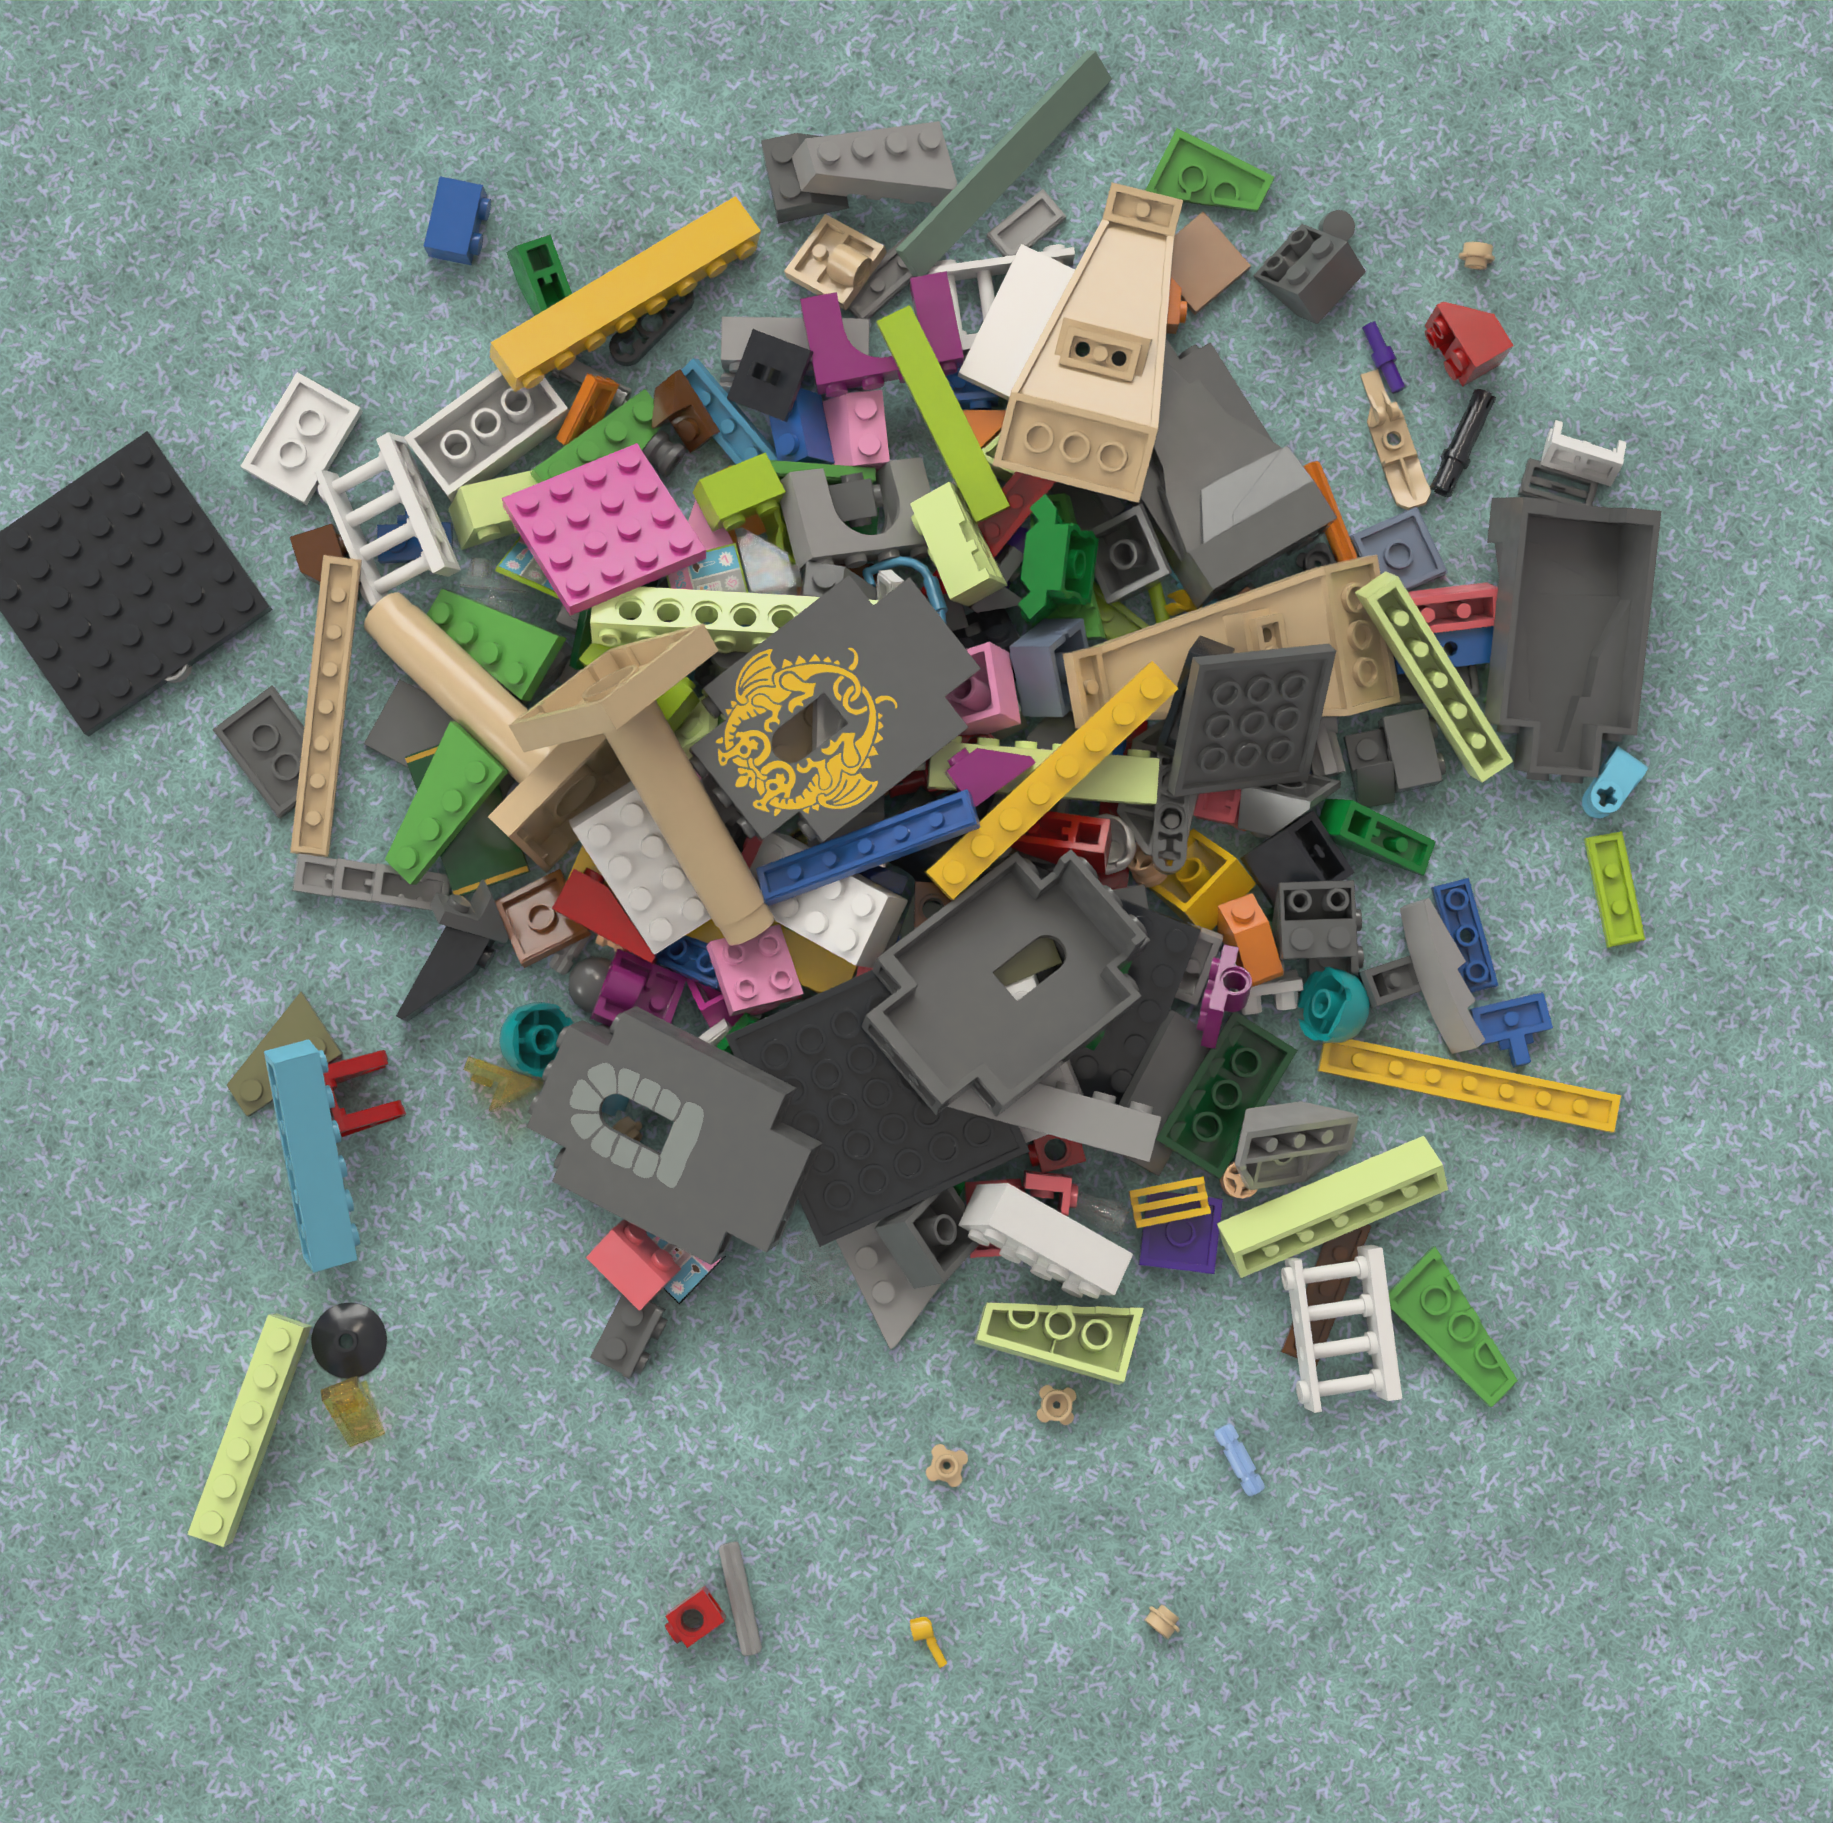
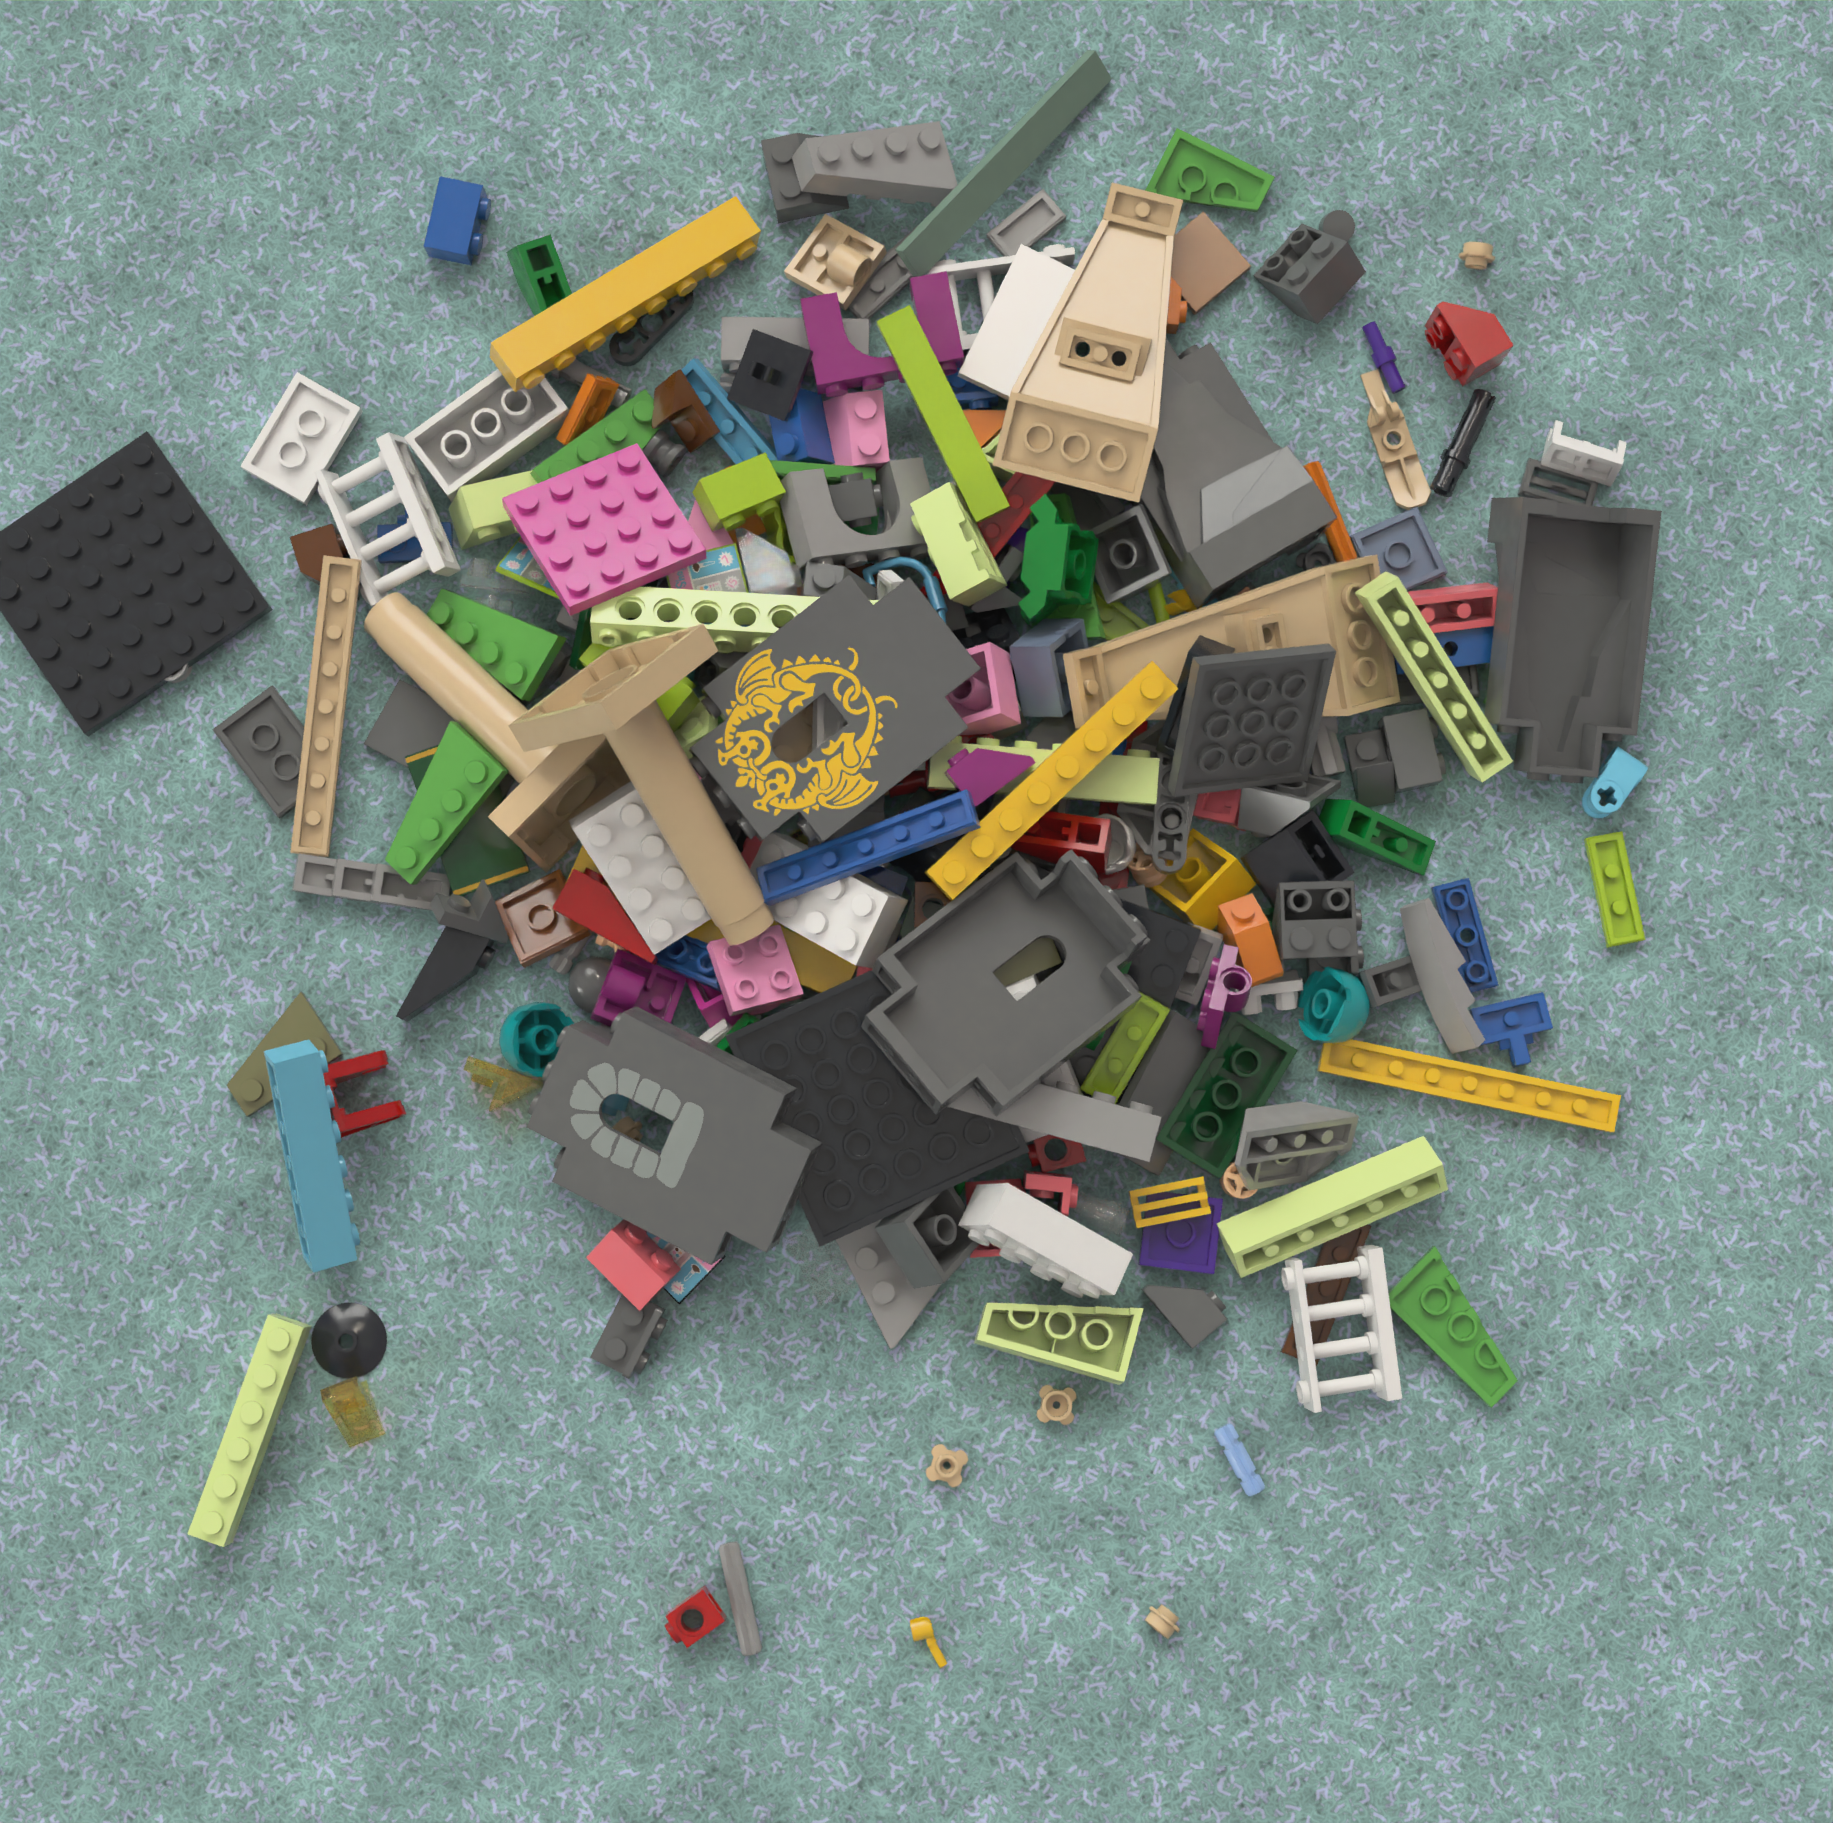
(1125, 1048): none -> lime tile
(1188, 1310): none -> dark grey slope

